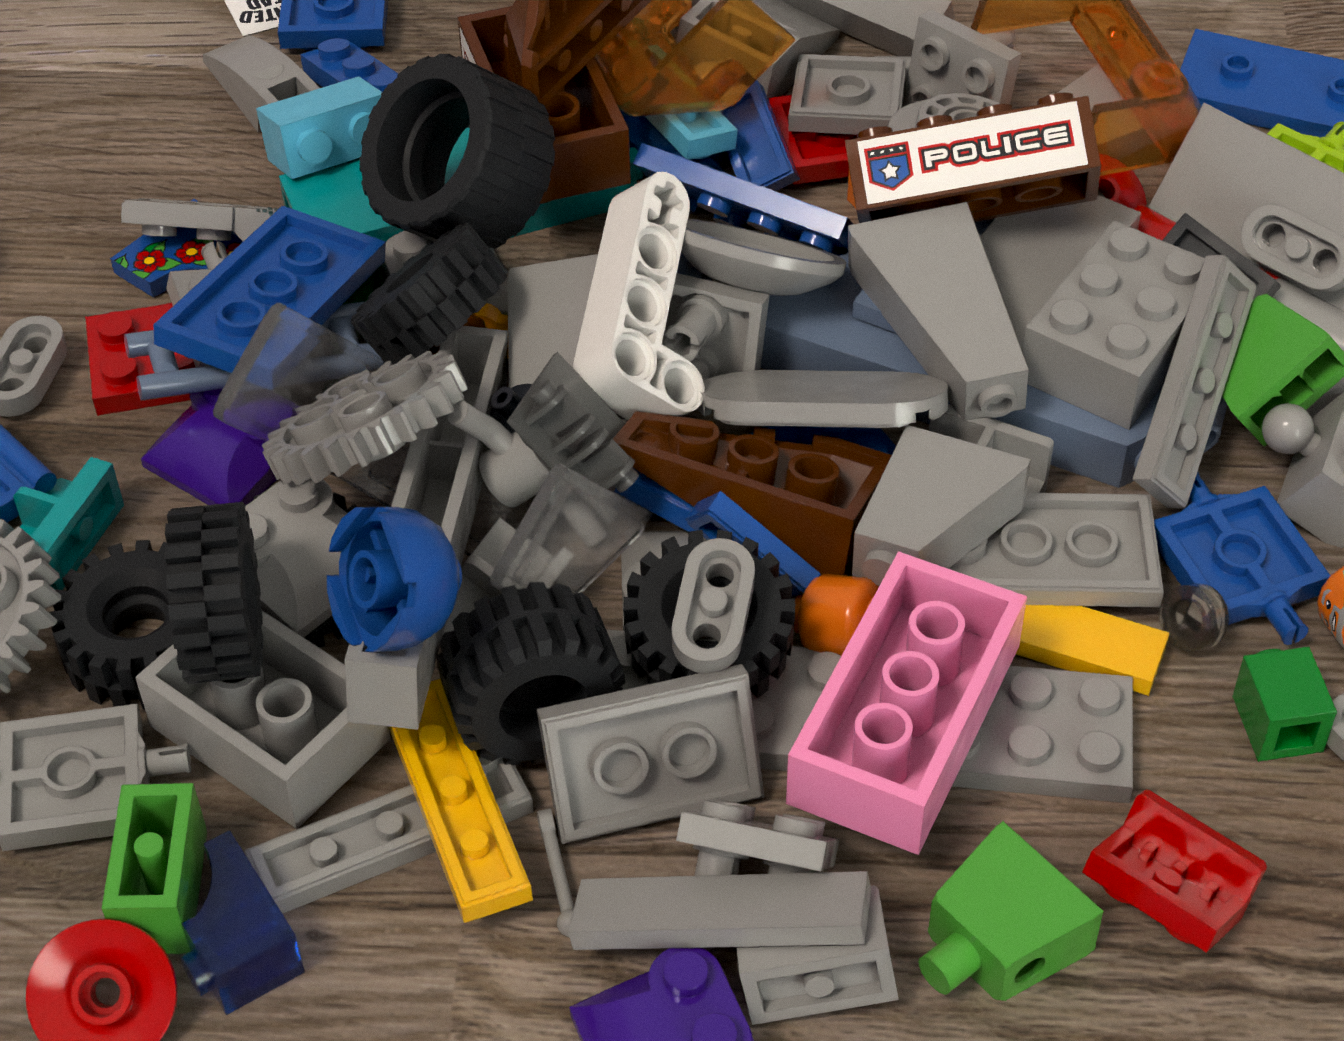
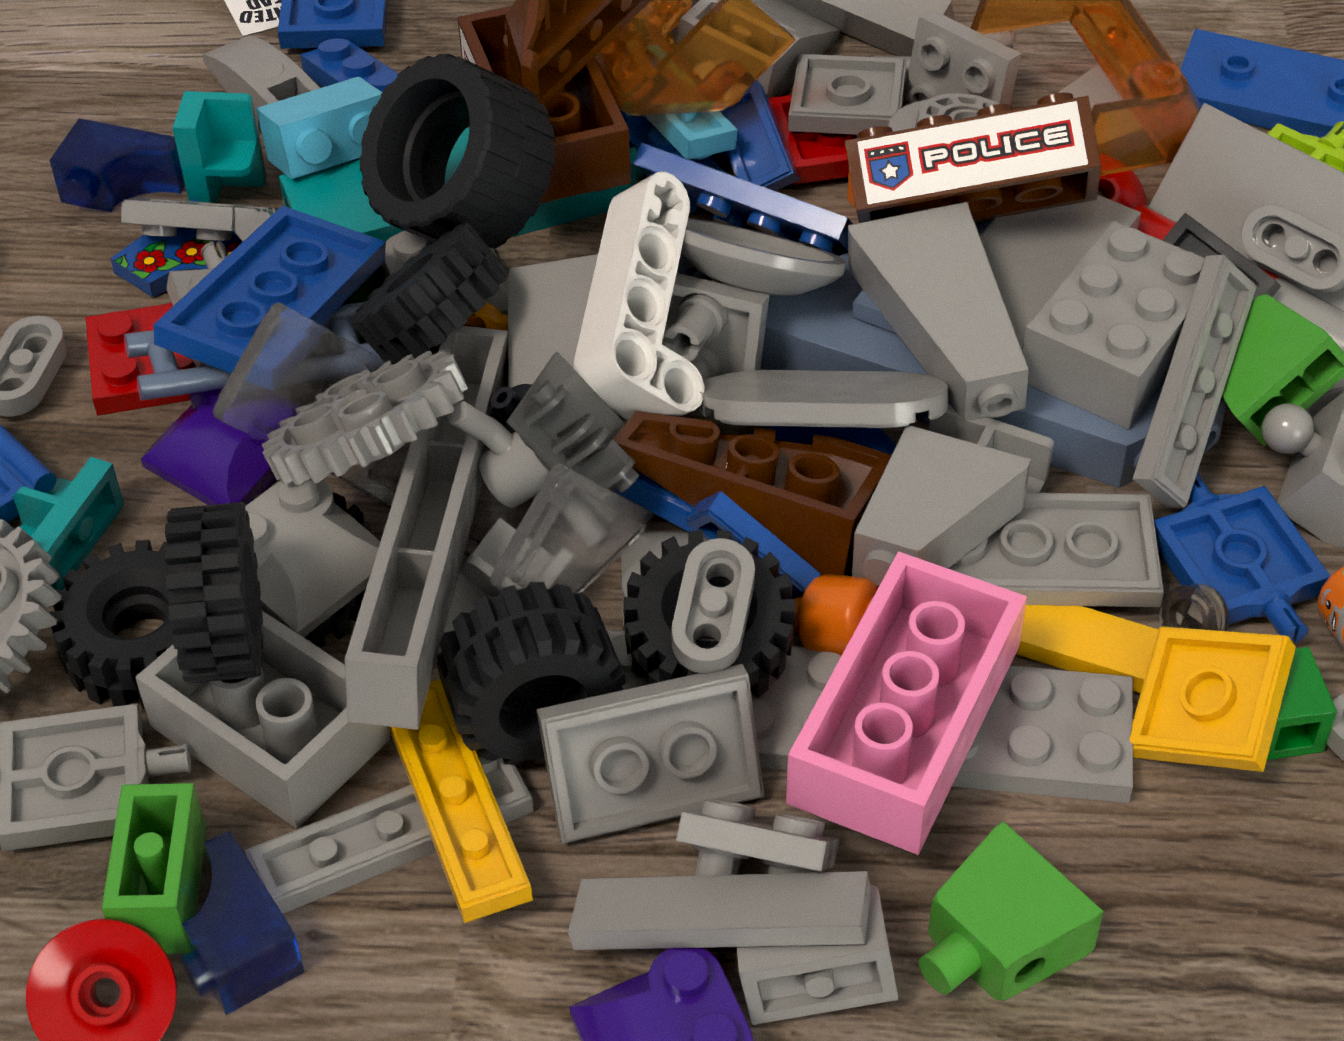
(111, 163): none -> clear blue arch
(218, 143): none -> teal panel
(392, 579): blue cylinder -> none
(557, 868): light grey hinge -> none
(1177, 871): red bracket -> none
(1211, 698): none -> yellow tile

